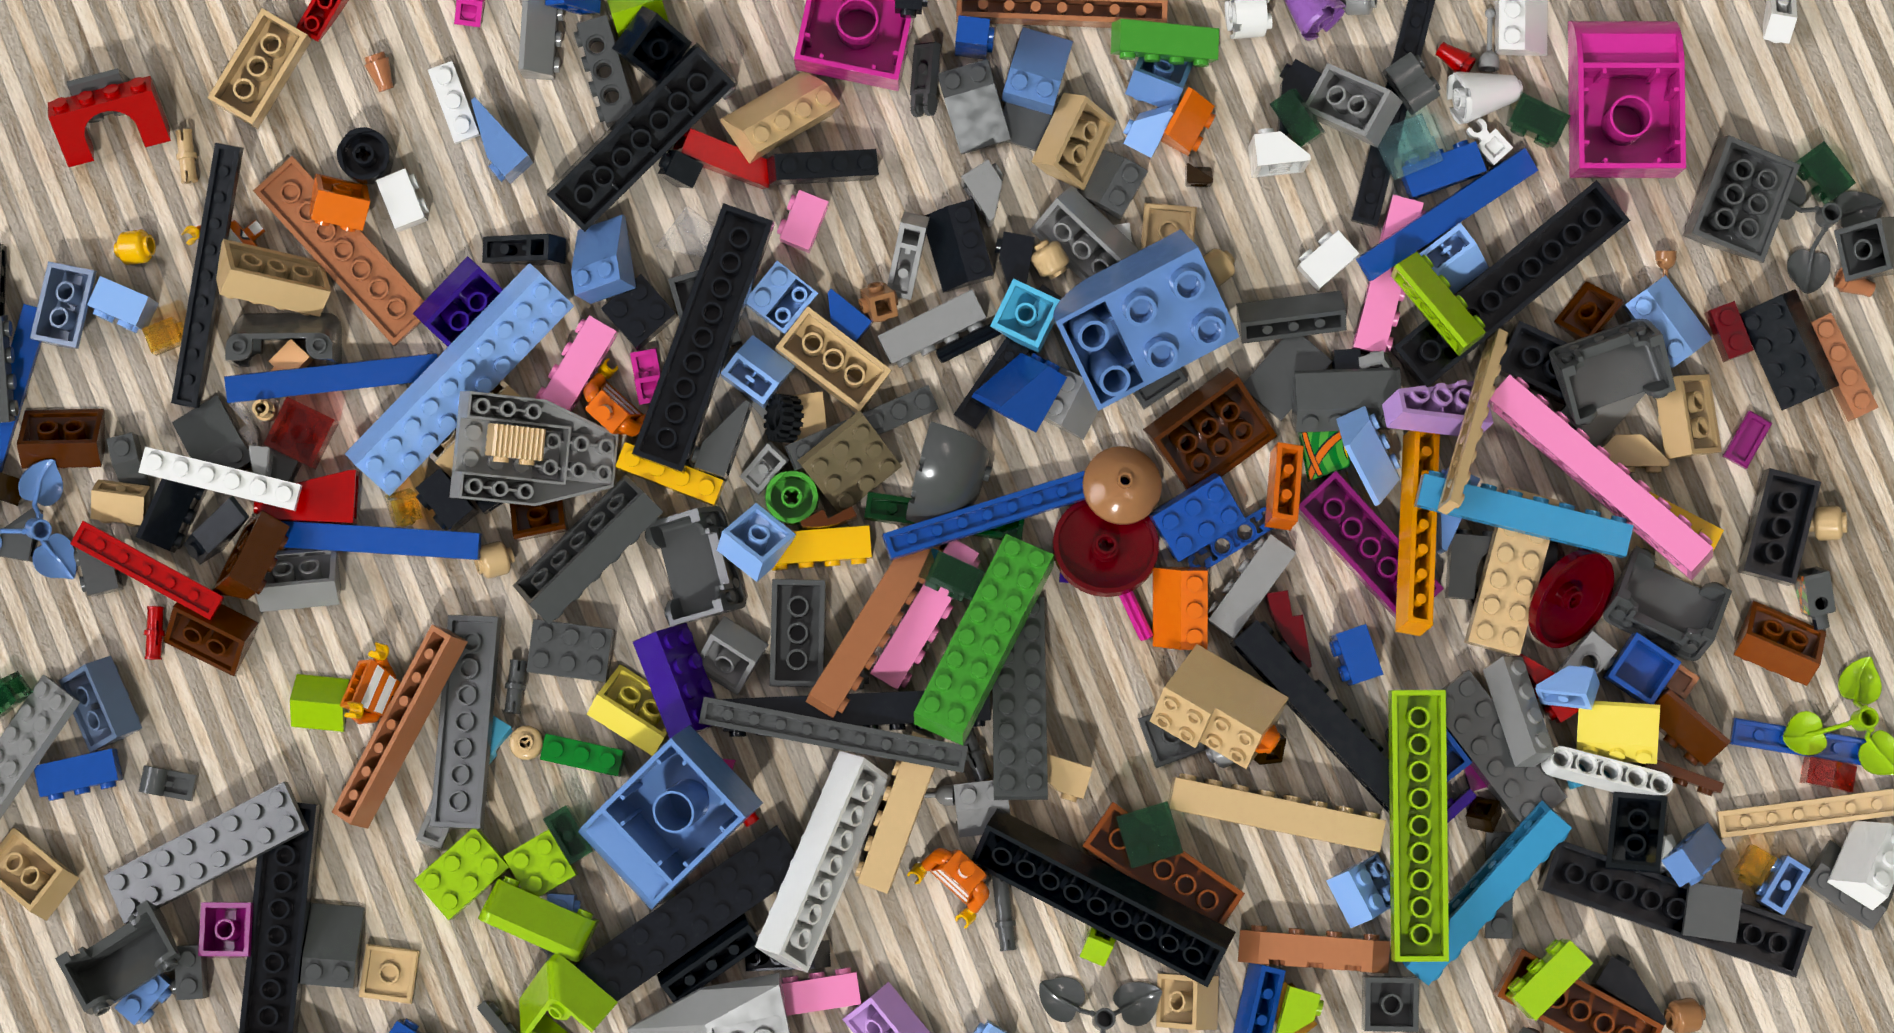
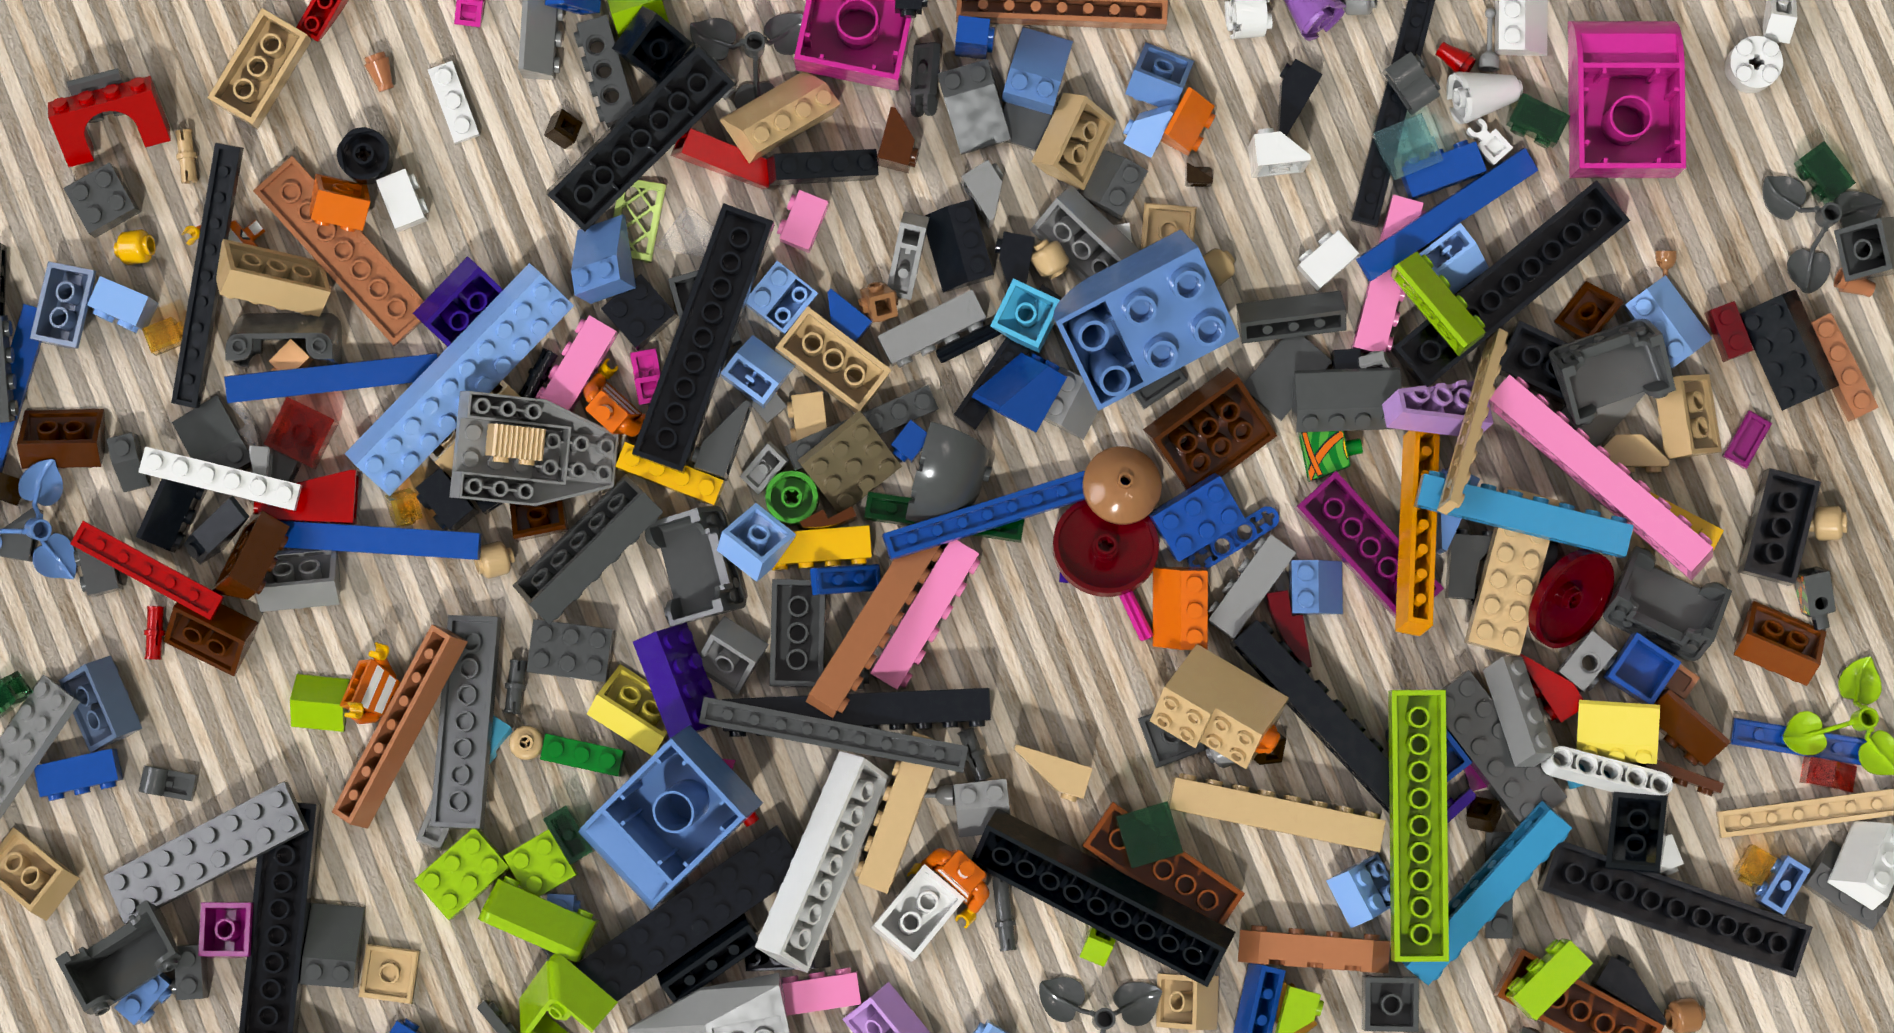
(102, 200): none -> dark grey brick
(119, 502): tan brick -> none
(264, 411): tan pin -> none
(504, 153): medium blue slope -> none
(524, 249): black slope -> none
(538, 374): none -> black pin
(563, 129): none -> dark brown slope
(660, 188): none -> yellowish green window
(679, 169): black slope -> none
(718, 35): none -> dark grey plant
(783, 418): black tyre -> none
(845, 579): none -> blue tile
(897, 145): none -> reddish brown slope
(909, 442): none -> blue brick
(917, 913): none -> white slope
(951, 574): clear green brick -> none
(983, 639): bright green brick -> none
(1021, 716): dark grey plate -> none
(1164, 41): bright green brick -> none
(1284, 486): orange brick -> none
(1297, 118): clear green brick -> none
(1315, 587): none -> medium blue slope
(1353, 105): light grey brick -> none
(1355, 655): blue piece -> none
(1369, 453): light blue slope -> none
(1570, 688): light blue slope -> none
(1694, 855): medium blue brick -> none
(1712, 912): dark grey tile -> none
(1741, 199): dark grey slope -> none
(1762, 52): none -> white brick

